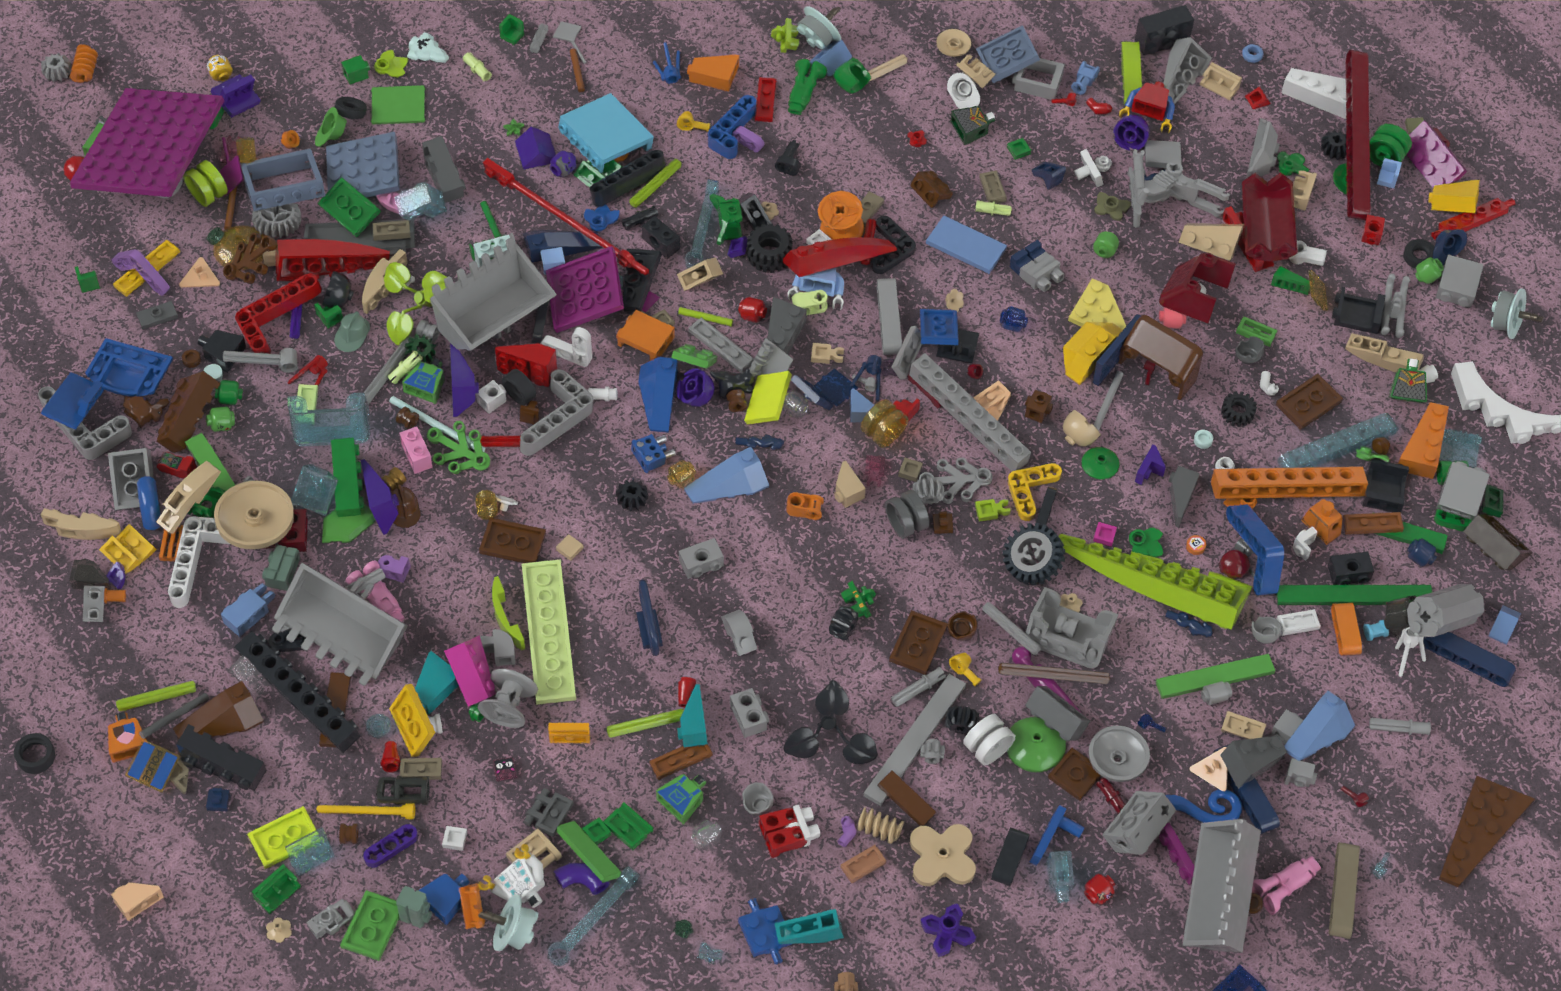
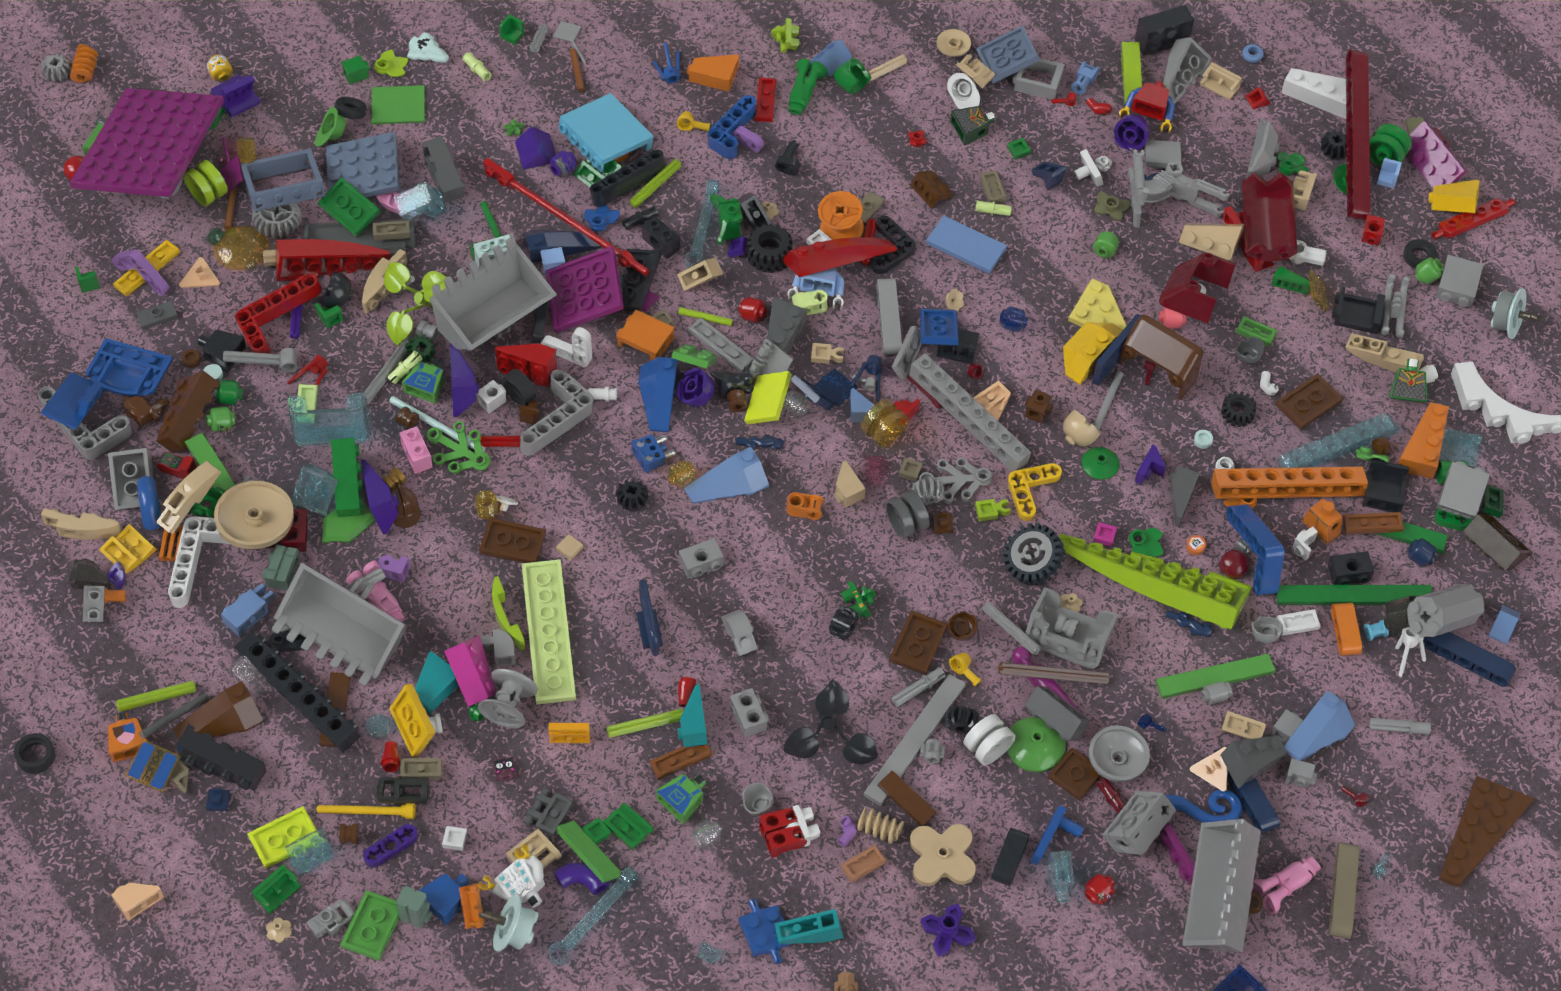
(232, 270): reddish brown plant -> none
(290, 139): orange tile -> none
(351, 332): sand green piece -> none
(683, 928): clear green plate -> none
(818, 27): piece -> none
(1036, 266): light grey hips -> none
(1046, 506): black beam -> none
(1449, 243): dark blue piece -> none

